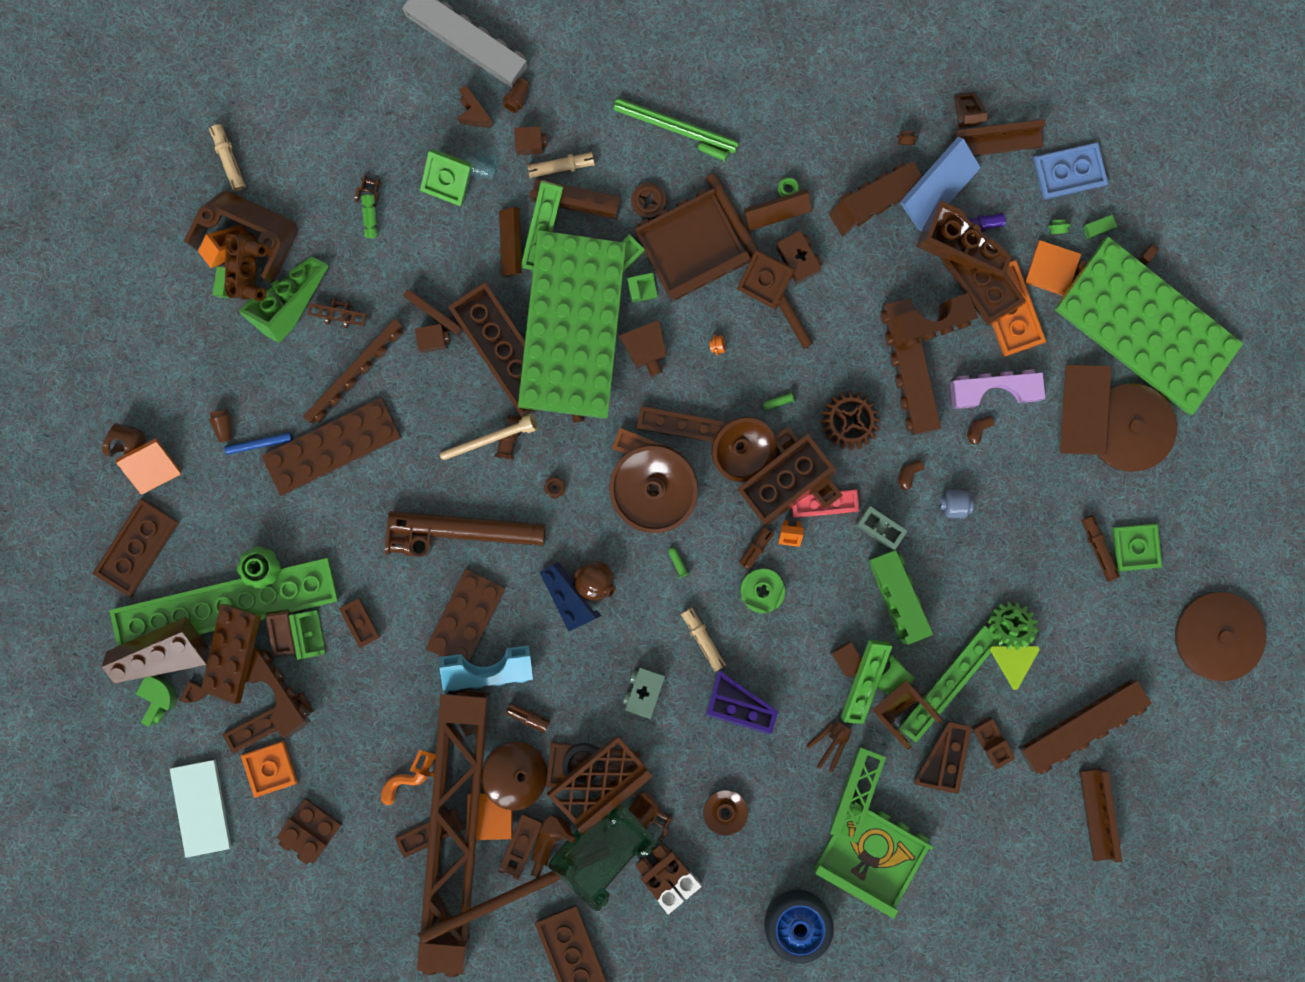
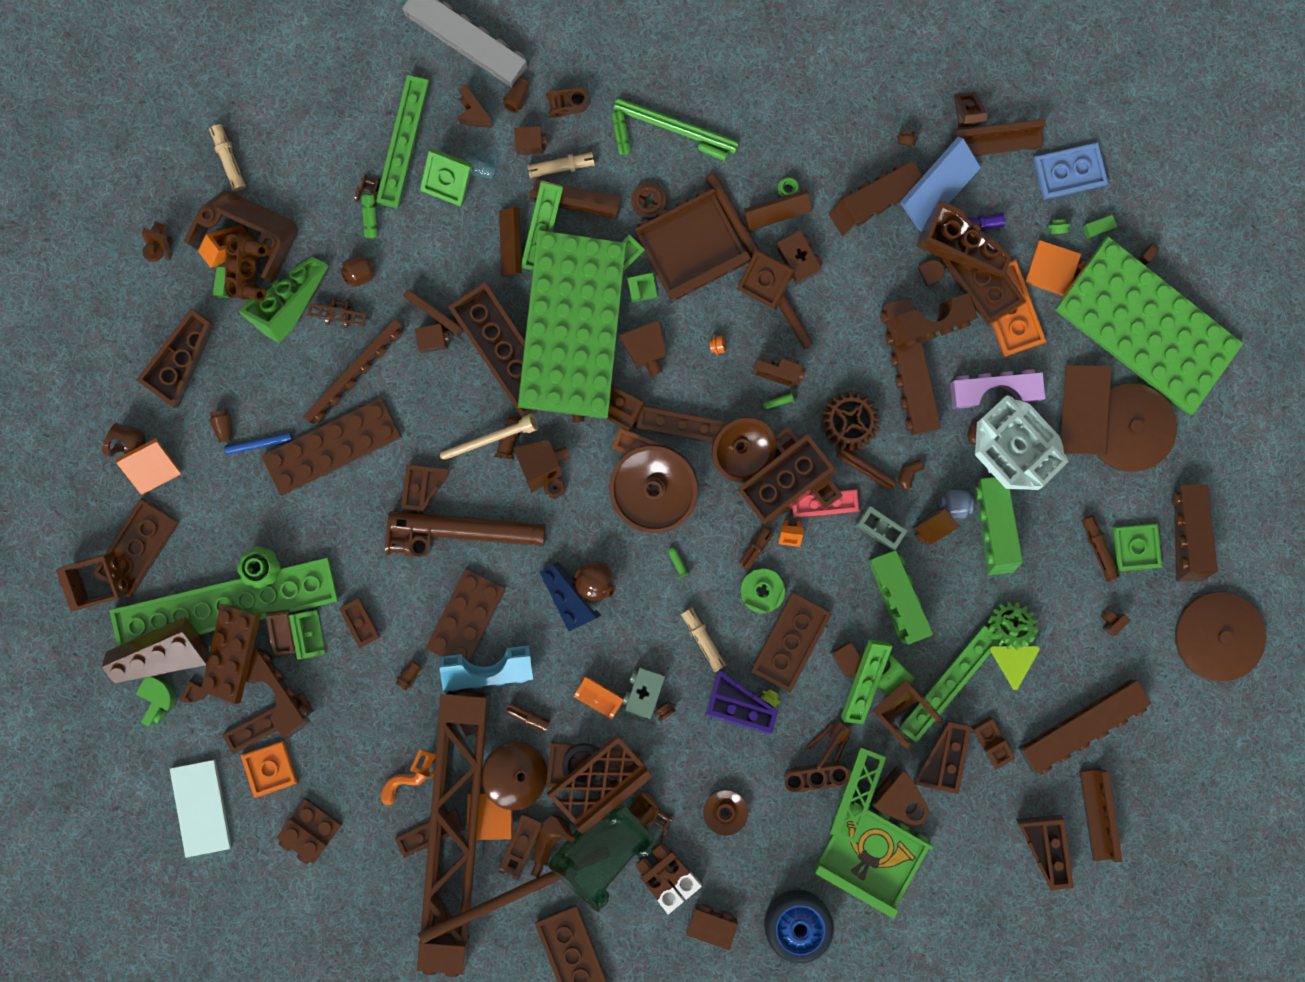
(77, 596): none -> reddish brown window
(157, 243): none -> reddish brown hips
(176, 360): none -> reddish brown wedge
(357, 270): none -> reddish brown head
(402, 141): none -> bright green plate
(408, 675): none -> reddish brown pin
(421, 486): none -> reddish brown wing
(540, 462): none -> reddish brown torso
(565, 102): none -> reddish brown piece
(598, 697): none -> orange hinge
(621, 133): none -> bright green axle
(624, 408): none -> reddish brown plate
(664, 710): none -> reddish brown bush
(712, 926): none -> reddish brown brick
(770, 697): none -> lime plate
(786, 372): none -> reddish brown plate
(791, 642): none -> reddish brown plate
(827, 780): none -> reddish brown beam
(866, 468): none -> reddish brown axle
(896, 794): none -> reddish brown hose
(931, 272): none -> reddish brown tile
(934, 527): none -> reddish brown slope
(998, 527): none -> bright green wedge
(1018, 445): none -> light aqua piece
(1050, 848): none -> reddish brown wedge
(1115, 622): none -> reddish brown tile
(1193, 533): none -> reddish brown wedge

